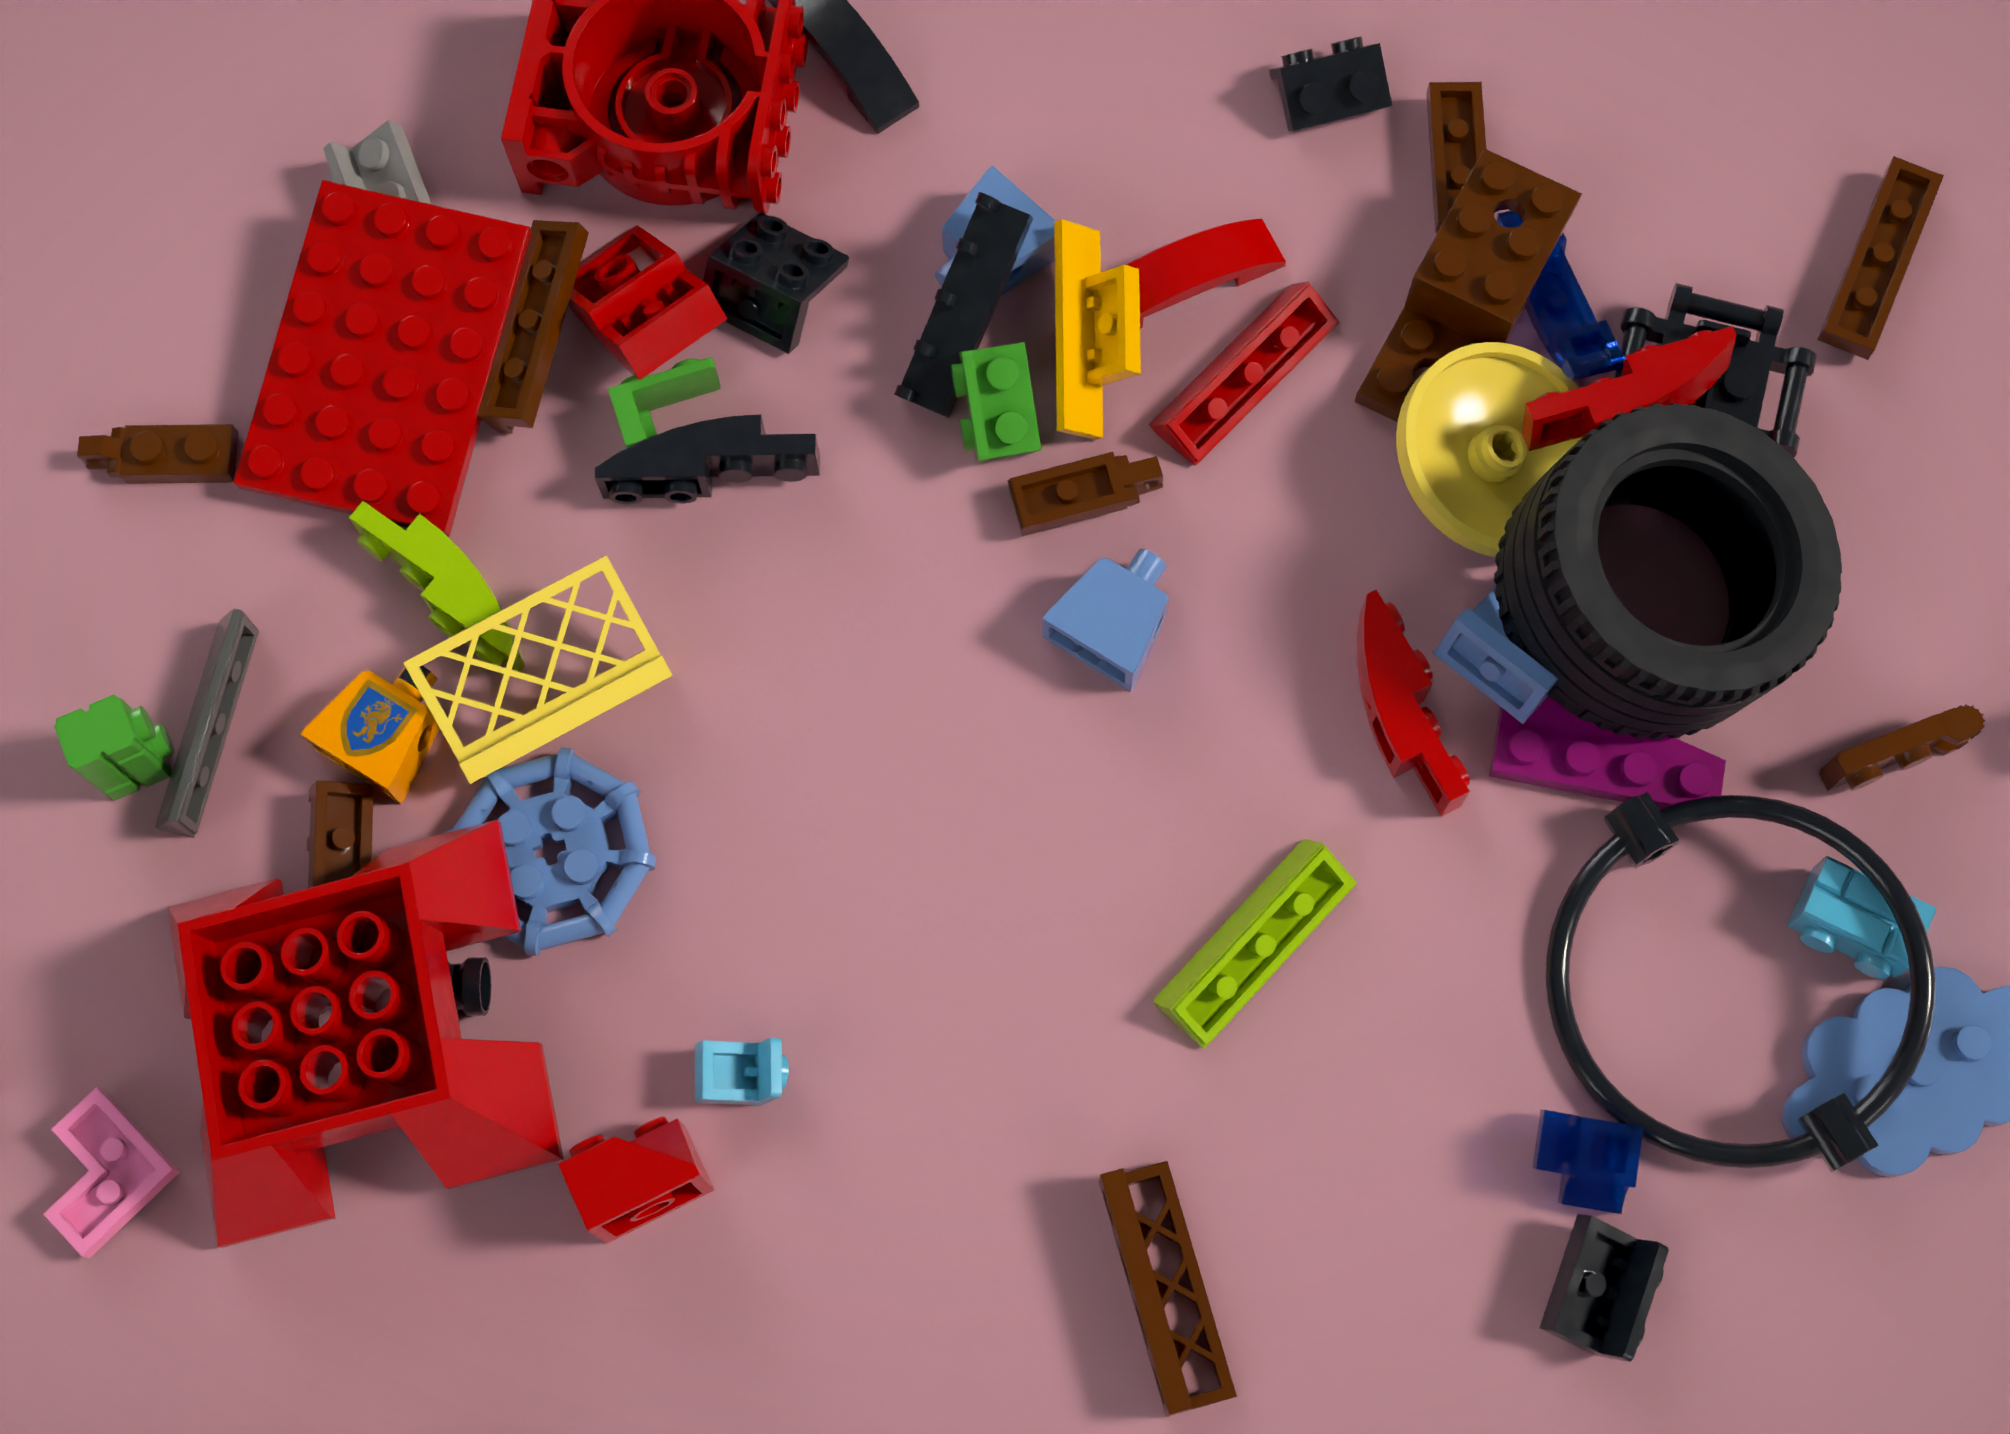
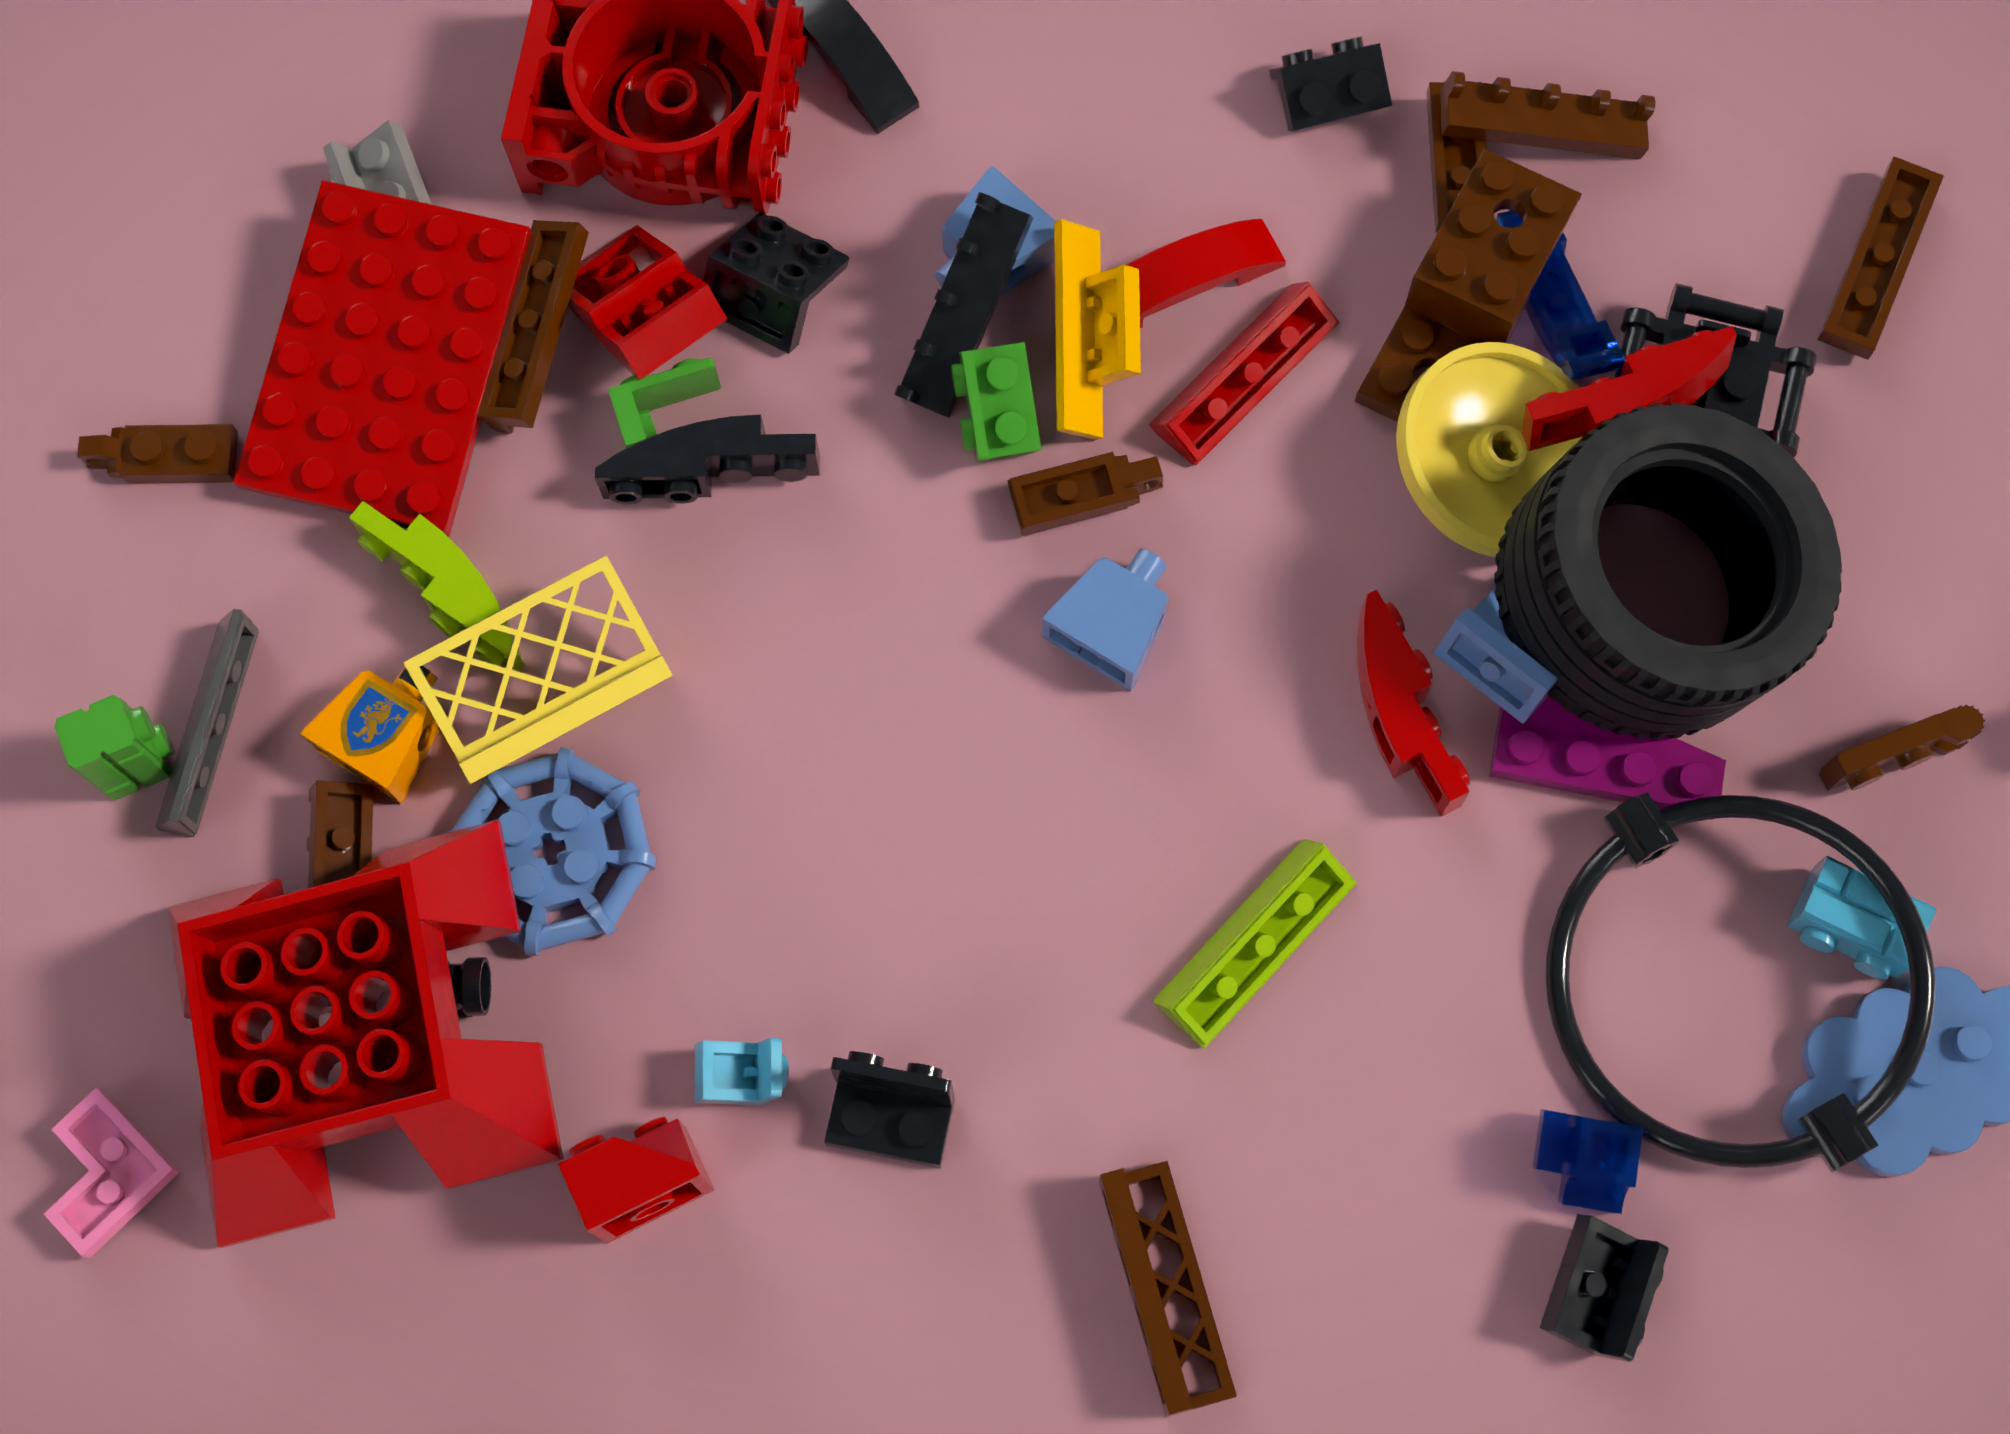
(890, 1109): none -> black bracket
(1545, 117): none -> reddish brown hinge

